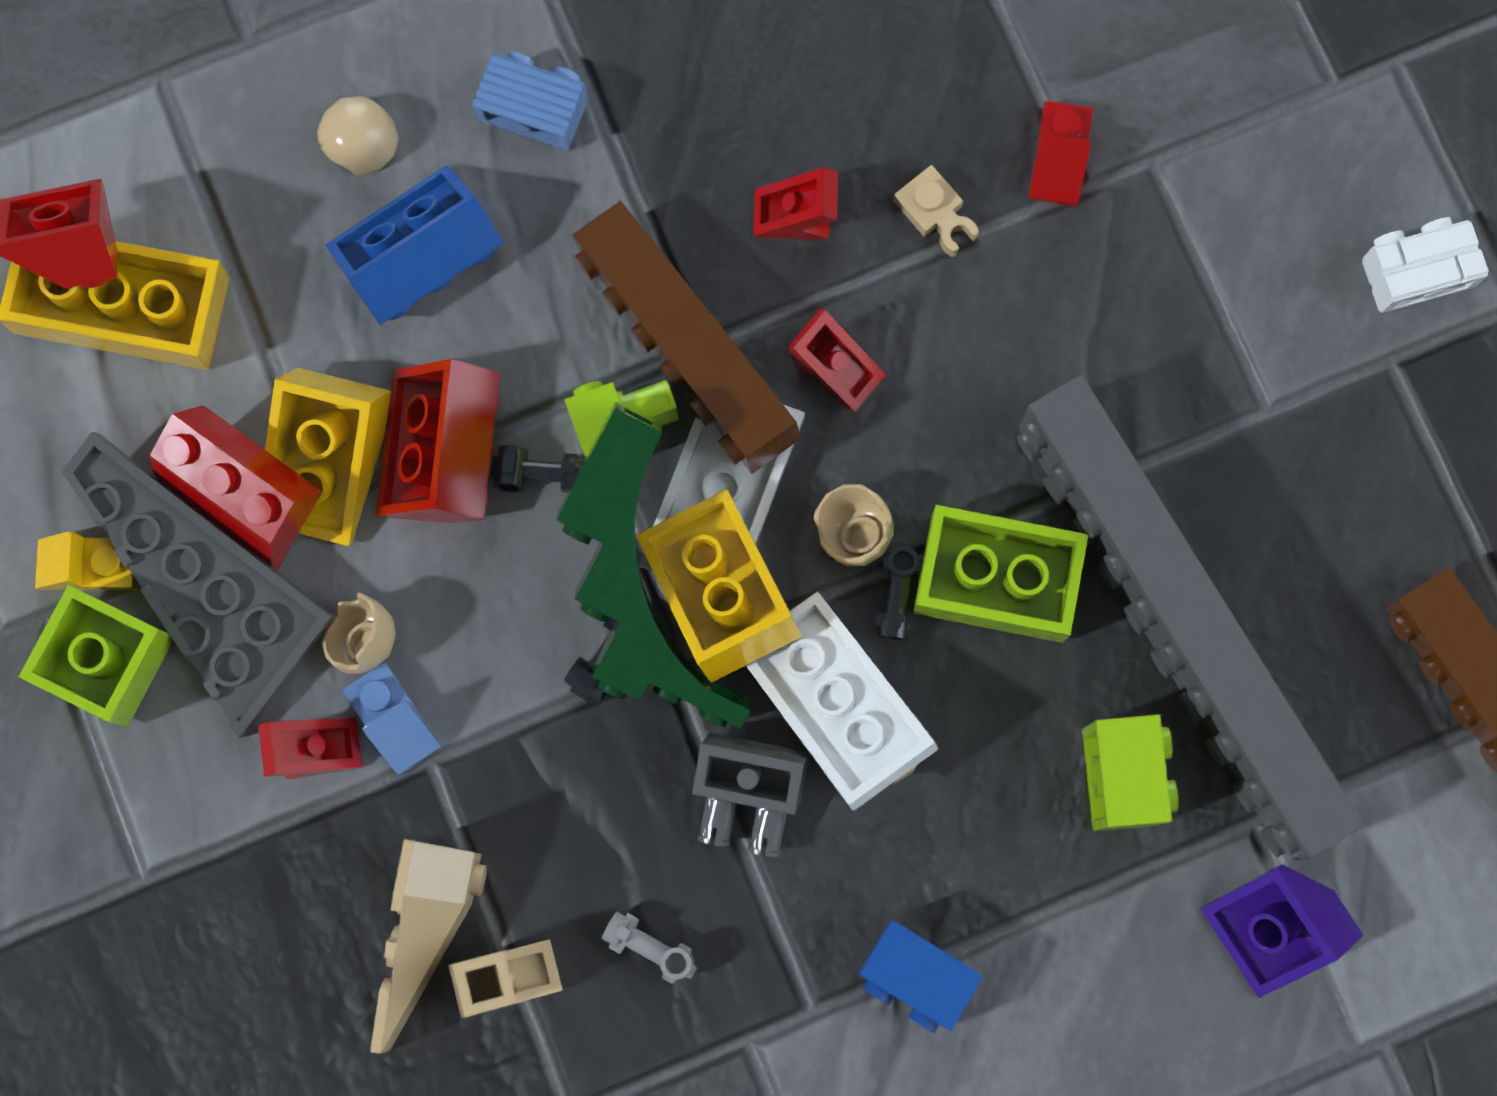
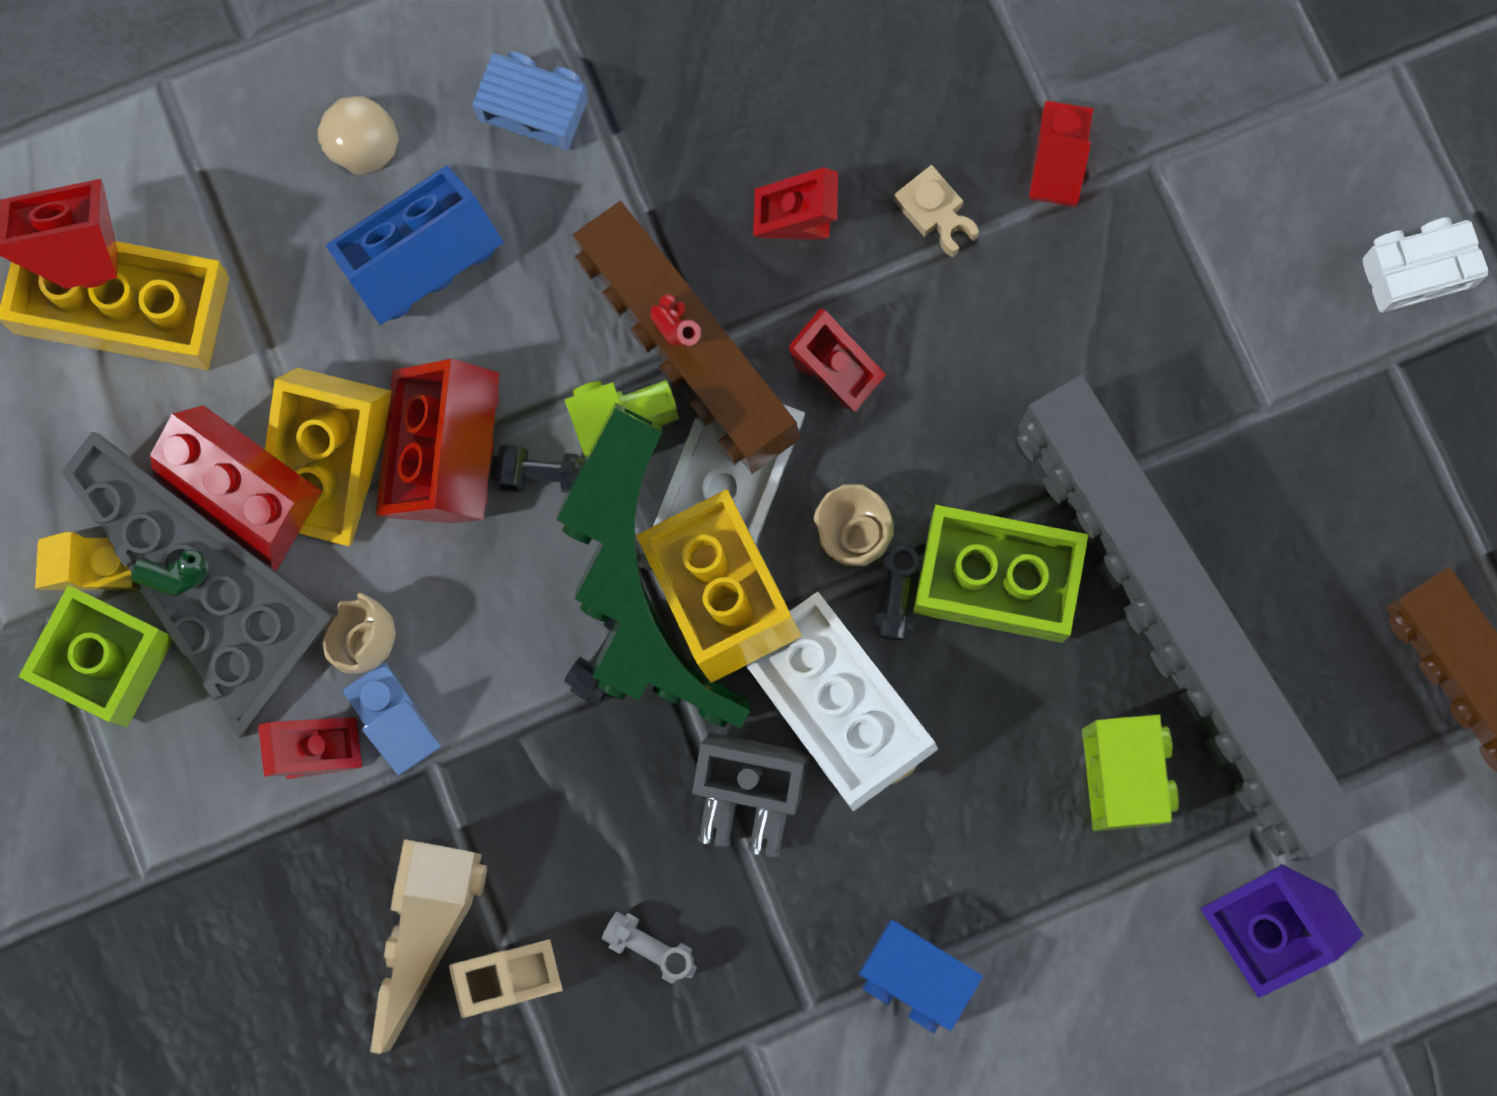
(176, 577): none -> dark green arm
(666, 319): none -> red arm

